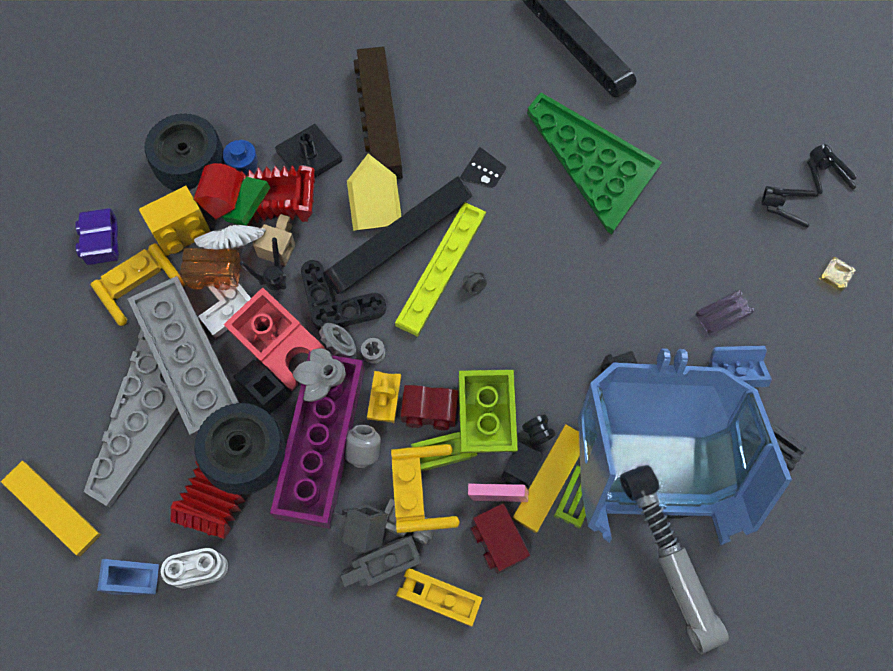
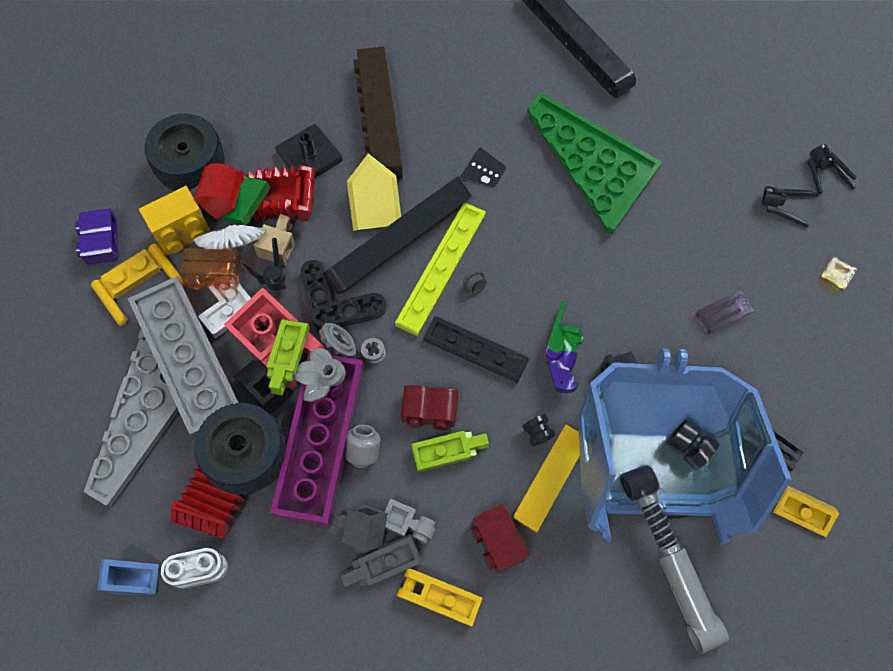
(51, 508): yellow tile -> none
(241, 156): blue piece -> none
(286, 354): none -> lime hinge
(384, 397): yellow hips -> none
(409, 490): yellow plate -> none
(476, 349): none -> black tile
(487, 411): lime slope -> none
(498, 492): bright pink tile -> none
(521, 466): black brick -> none
(562, 353): none -> animal
(568, 518): lime tile -> none
(684, 436): none -> black wheel
(744, 363): medium blue bracket -> none
(806, 511): none -> yellow slope

